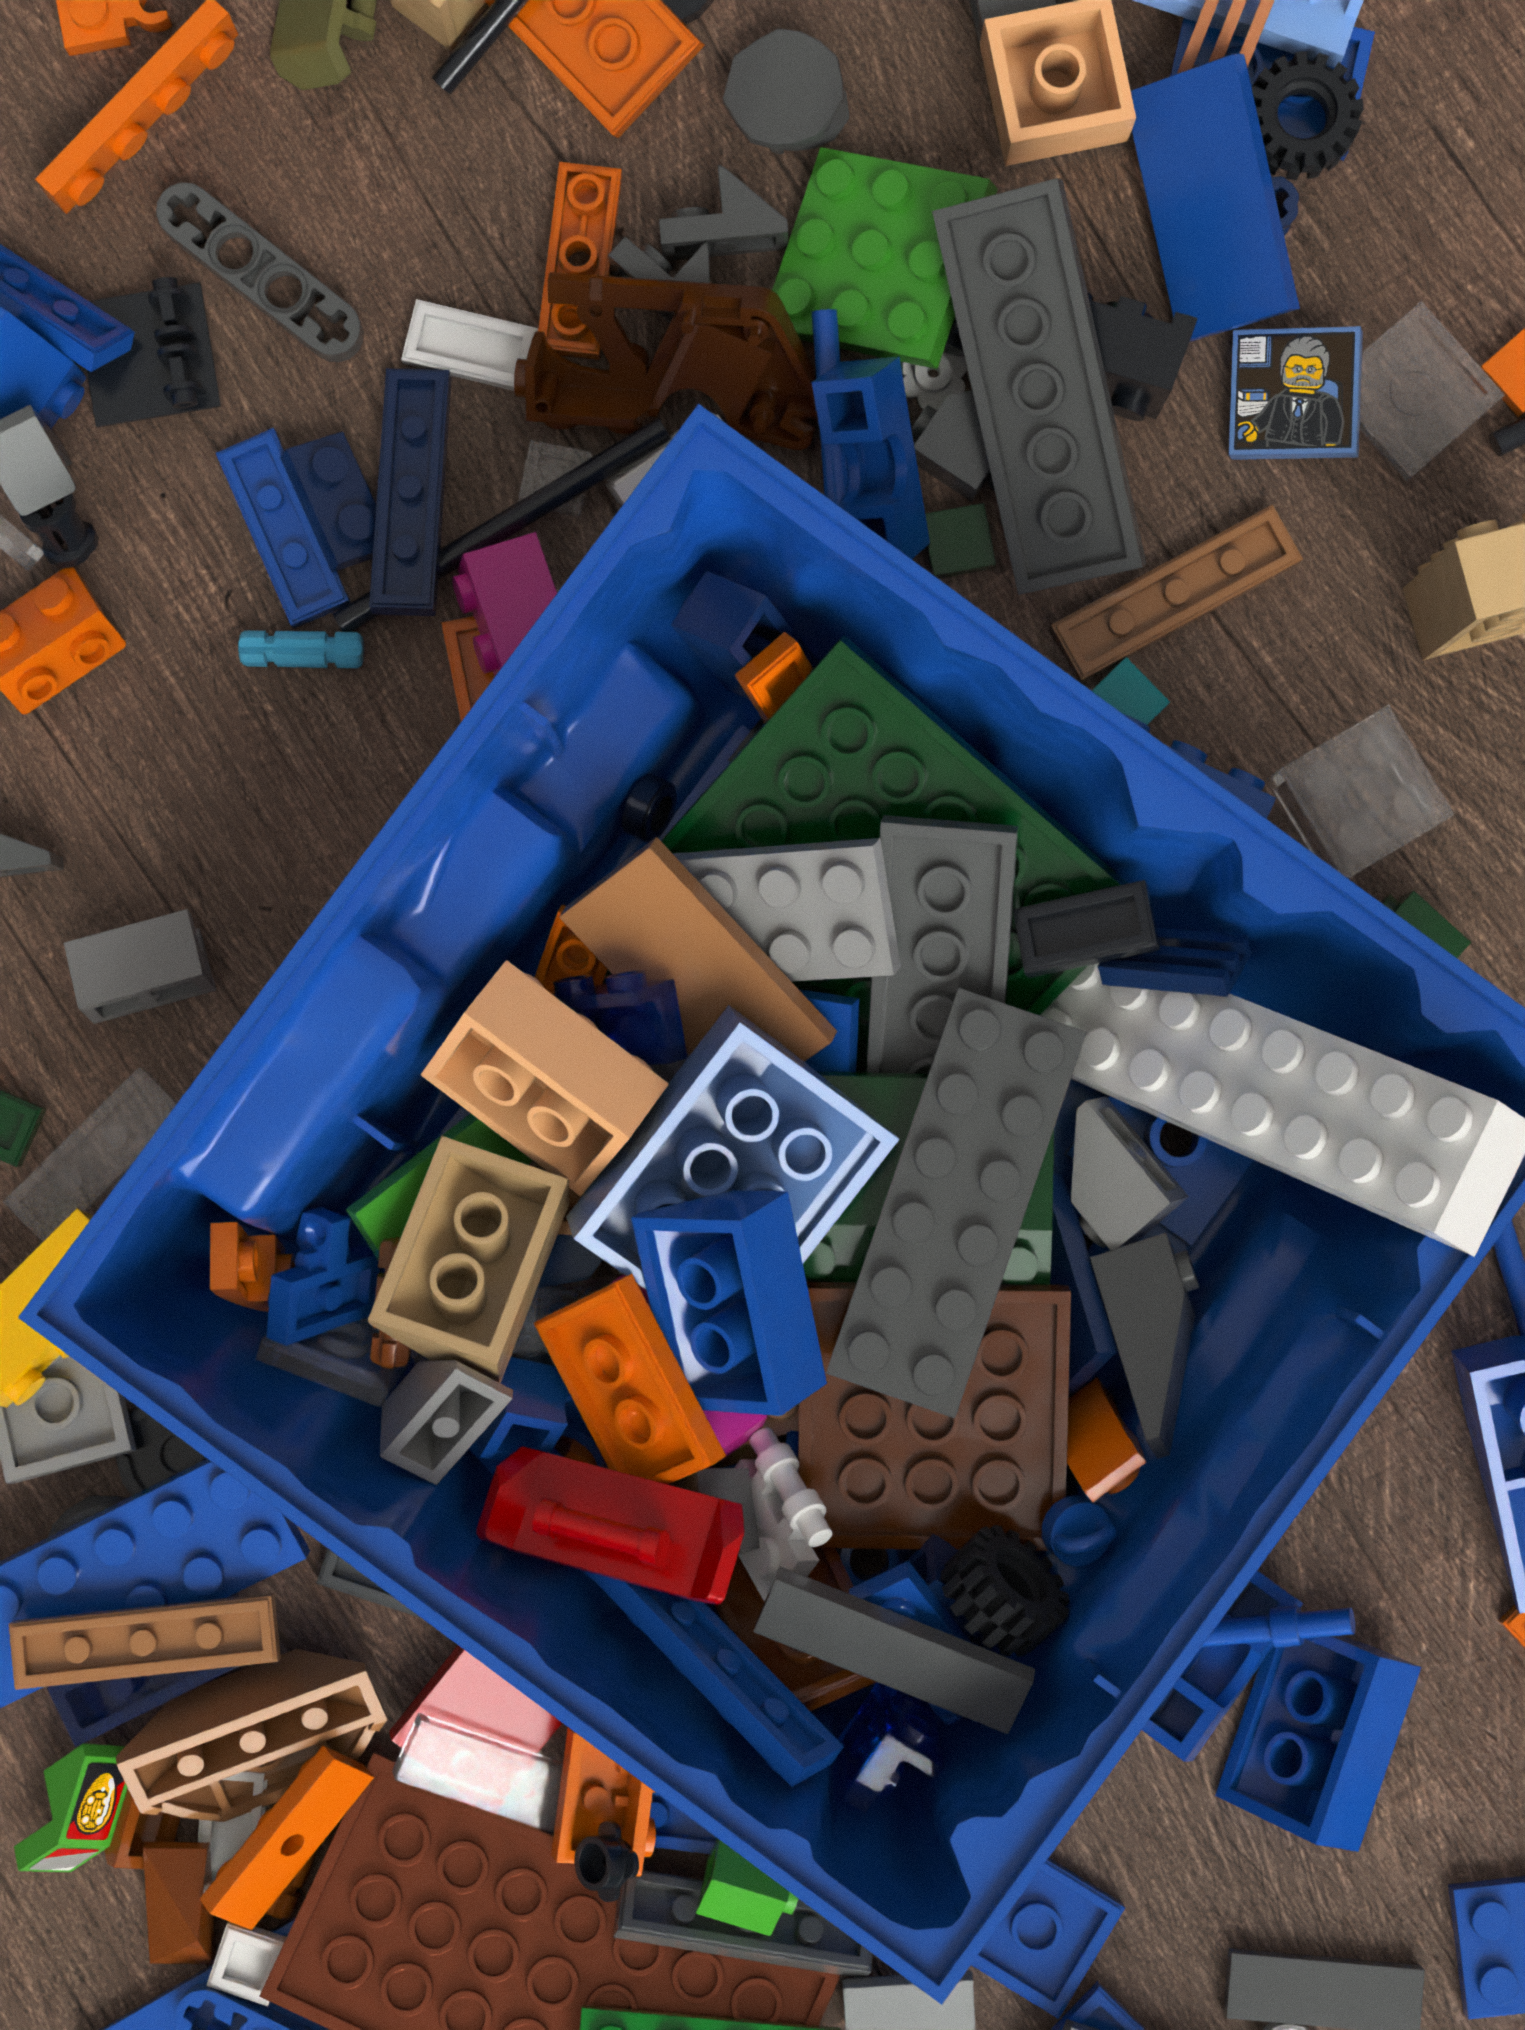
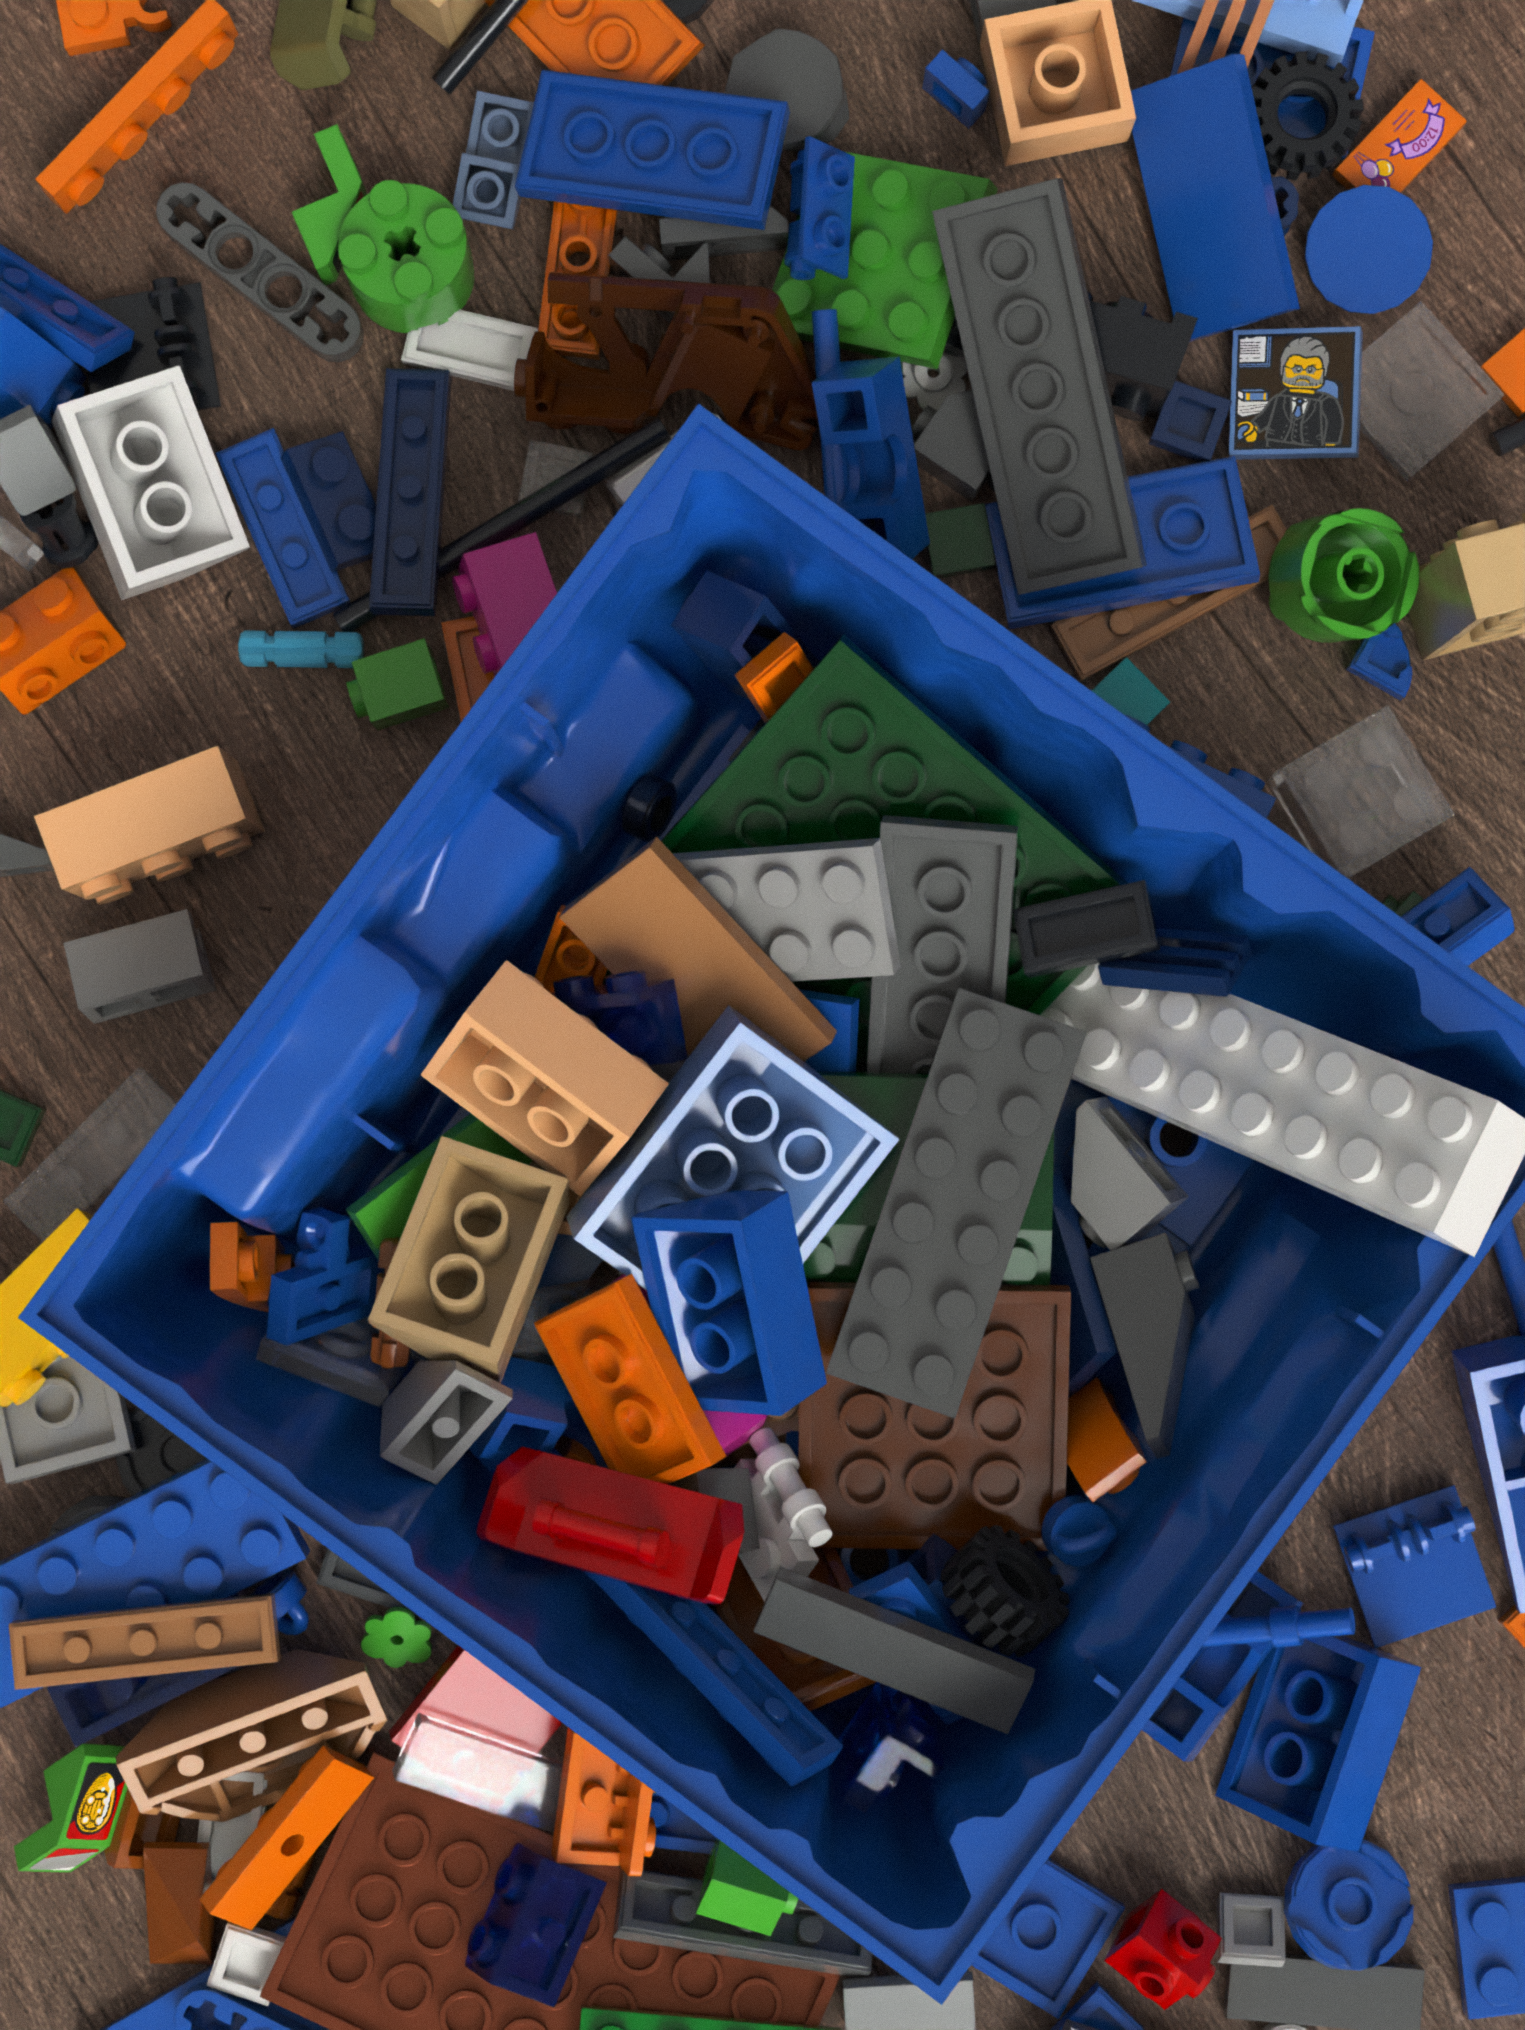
(149, 481): none -> white slope
(150, 826): none -> light nougat brick
(288, 1593): none -> blue tile
(323, 219): none -> bright green slope
(380, 264): none -> bright green brick
(397, 685): none -> bright green brick
(397, 1638): none -> bright green plant
(492, 161): none -> sand blue slope
(533, 1925): none -> clear blue bracket
(605, 1862): black plate -> none
(653, 149): none -> blue tile
(824, 201): none -> blue hinge
(957, 87): none -> blue plate
(1164, 1950): none -> red brick
(1190, 422): none -> dark blue plate
(1191, 538): none -> blue tile
(1251, 1929): none -> light grey tile
(1348, 1906): none -> blue tile
(1350, 544): none -> bright green brick
(1368, 249): none -> blue tile
(1384, 662): none -> blue tile
(1402, 142): none -> orange tile
(1415, 1566): none -> blue hinge
(1463, 917): none -> blue slope

